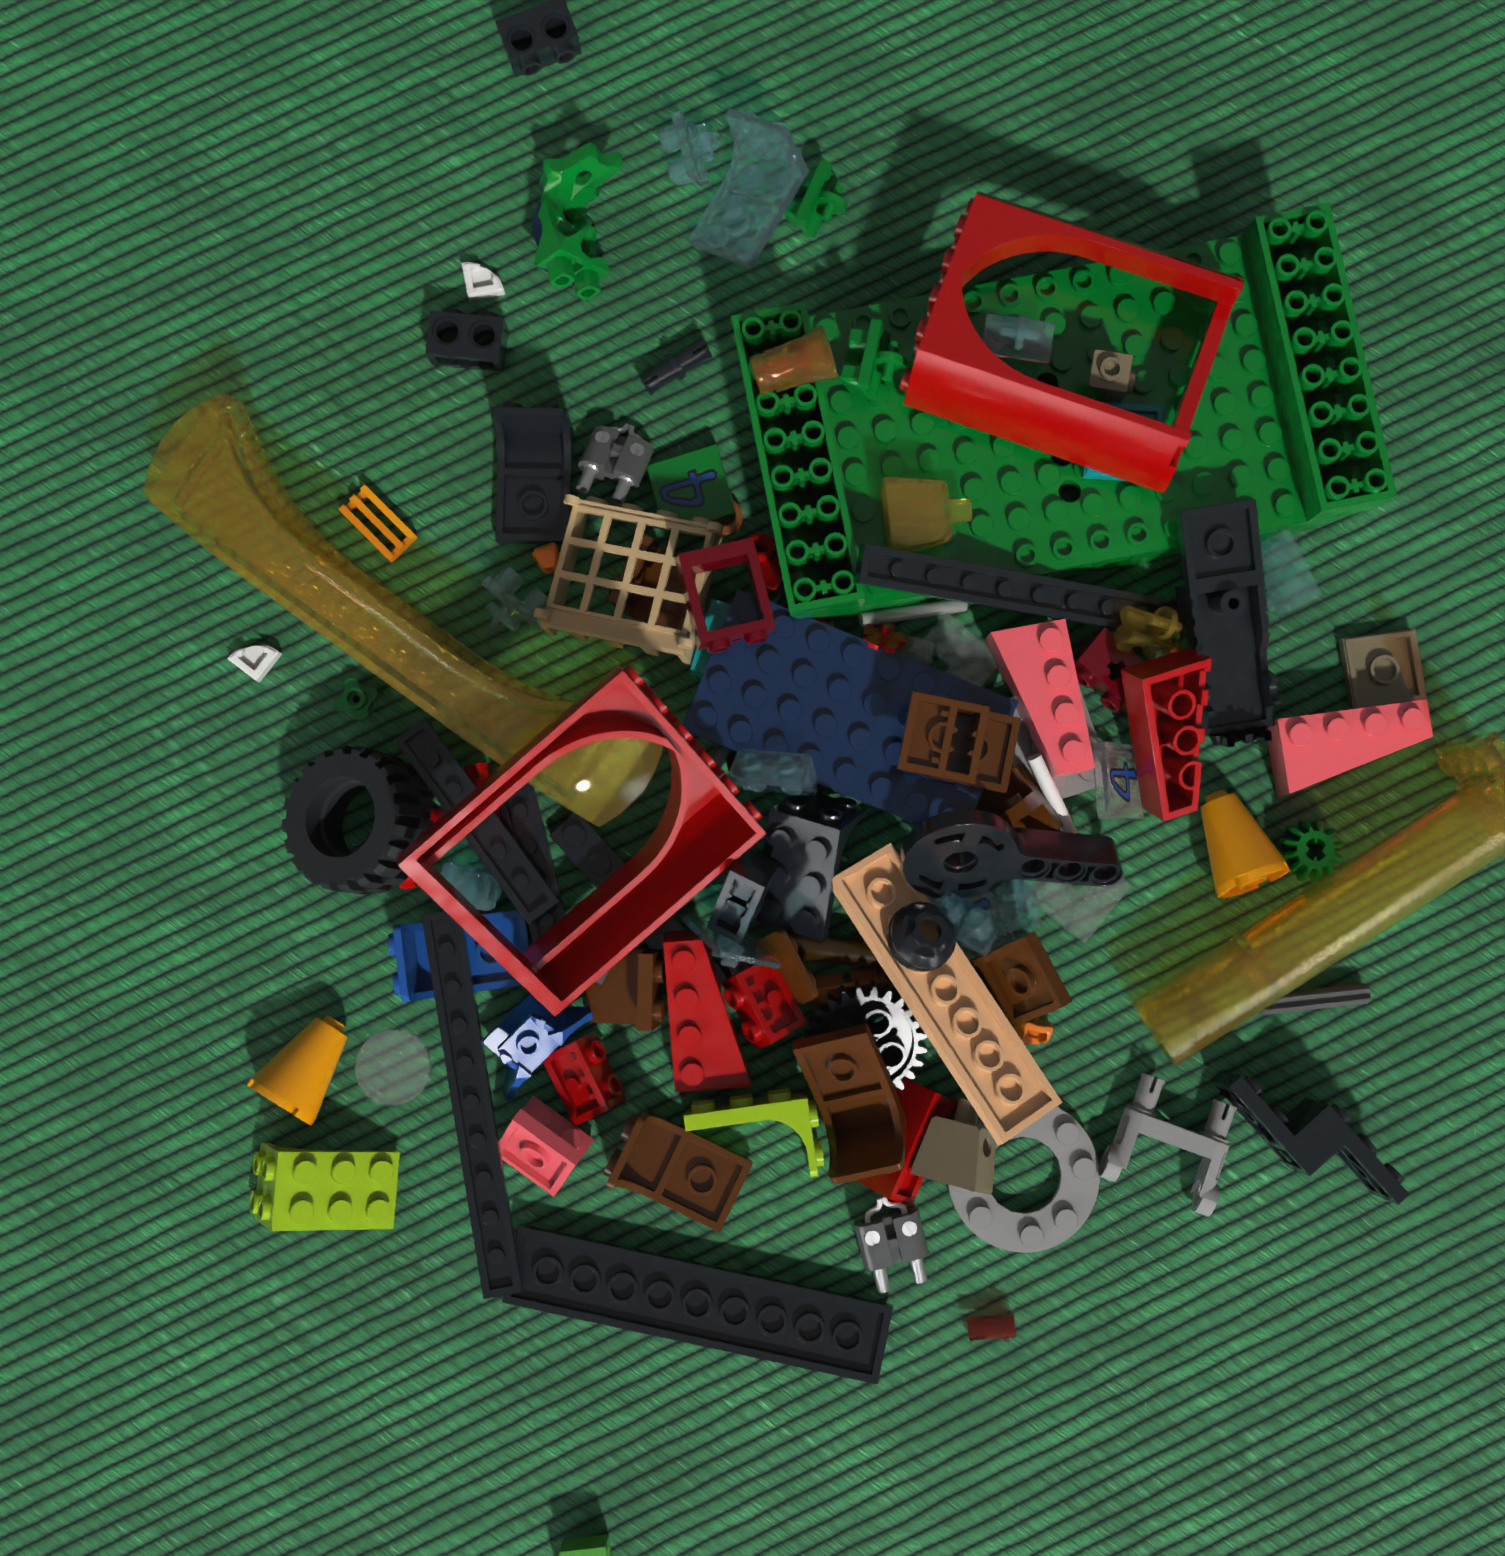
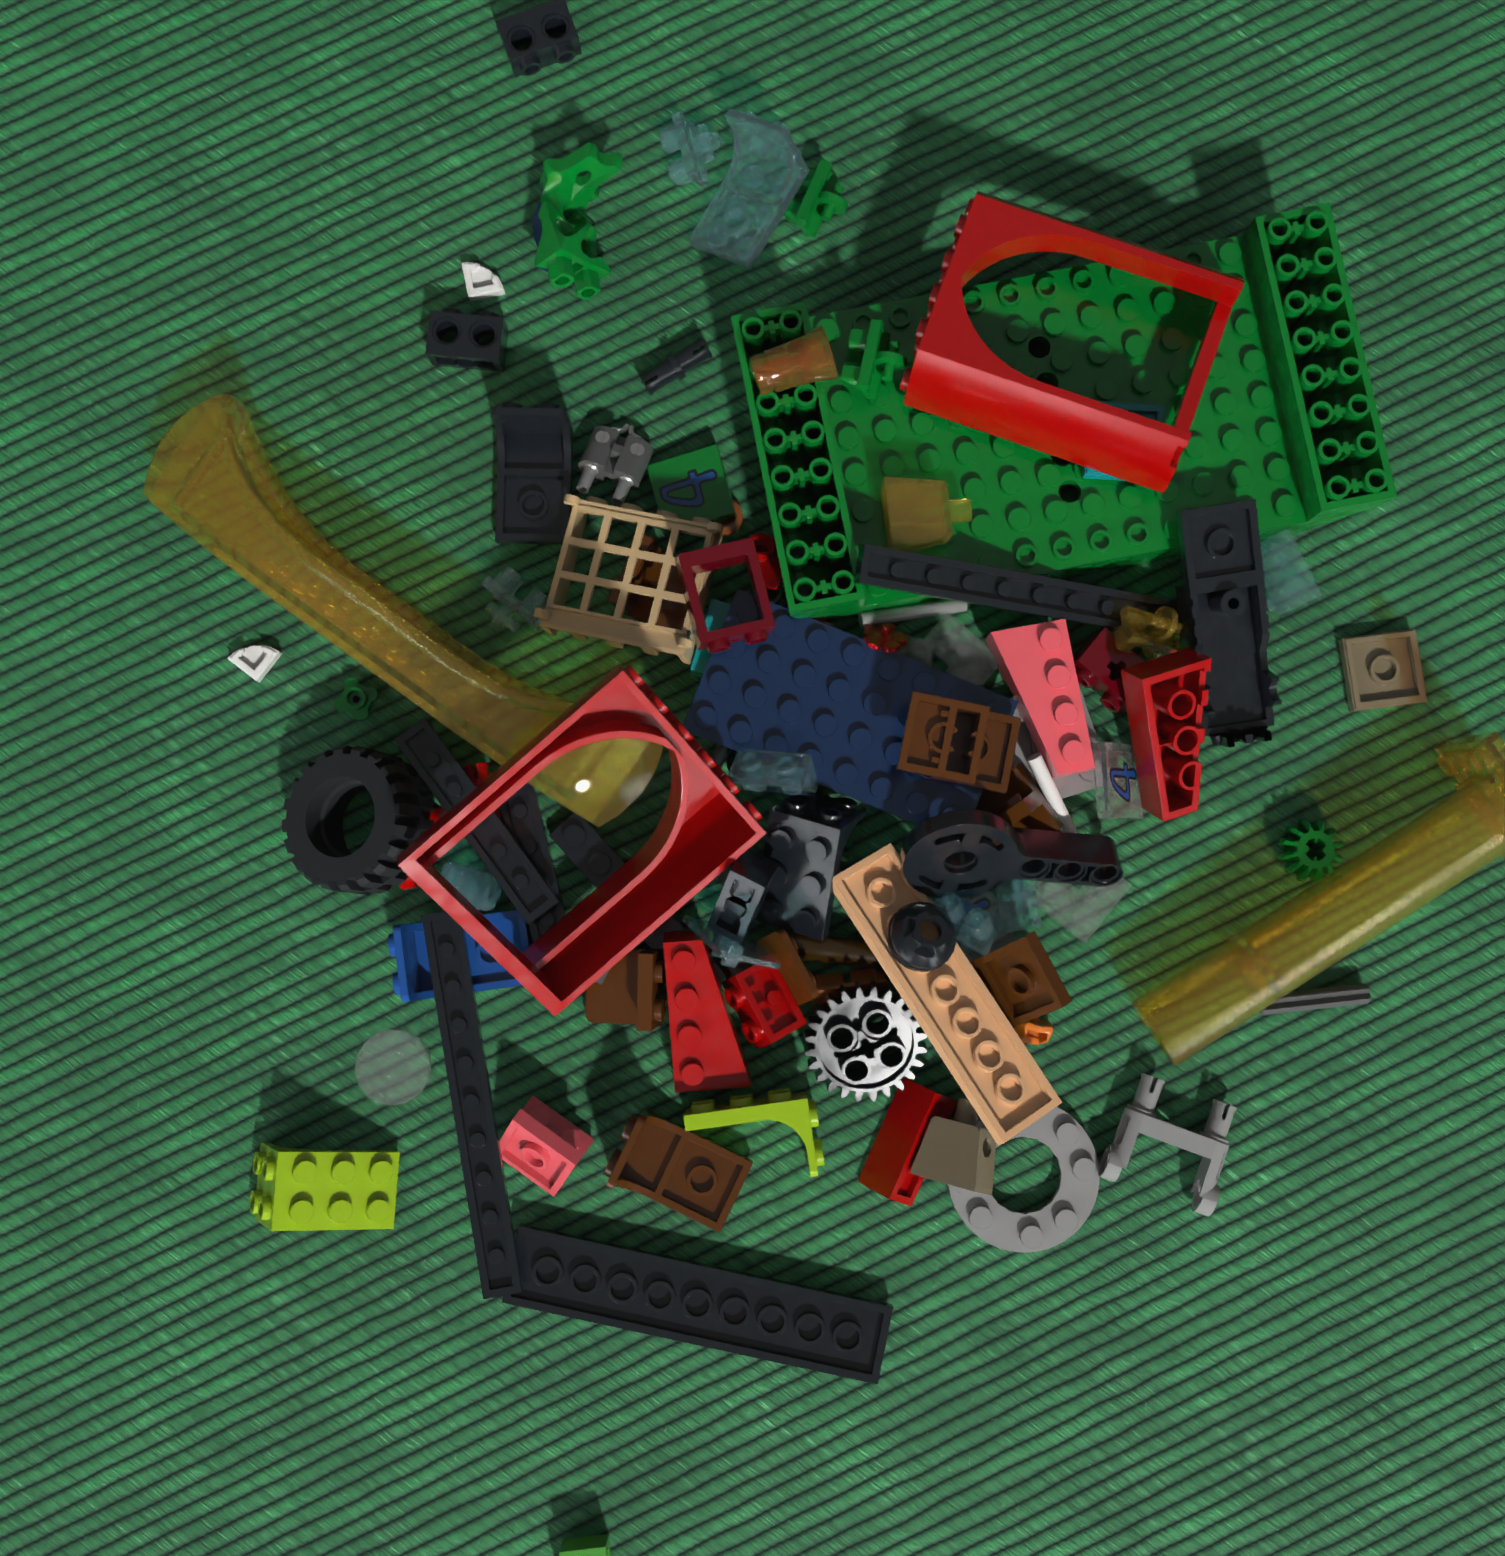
(303, 1069): light orange cone -> none
(356, 501): light orange tile -> none
(530, 1036): blue piece -> none
(547, 557): orange piece -> none
(584, 1079): red bracket -> none
(856, 1103): reddish brown bracket -> none
(890, 1240): dark grey piece -> none
(991, 1327): clear red pin -> none
(1019, 337): clear light blue hips -> none
(1111, 374): dark tan bracket -> none
(1238, 847): light orange cone -> none
(1311, 1136): black bracket -> none
(1330, 743): coral wedge -> none

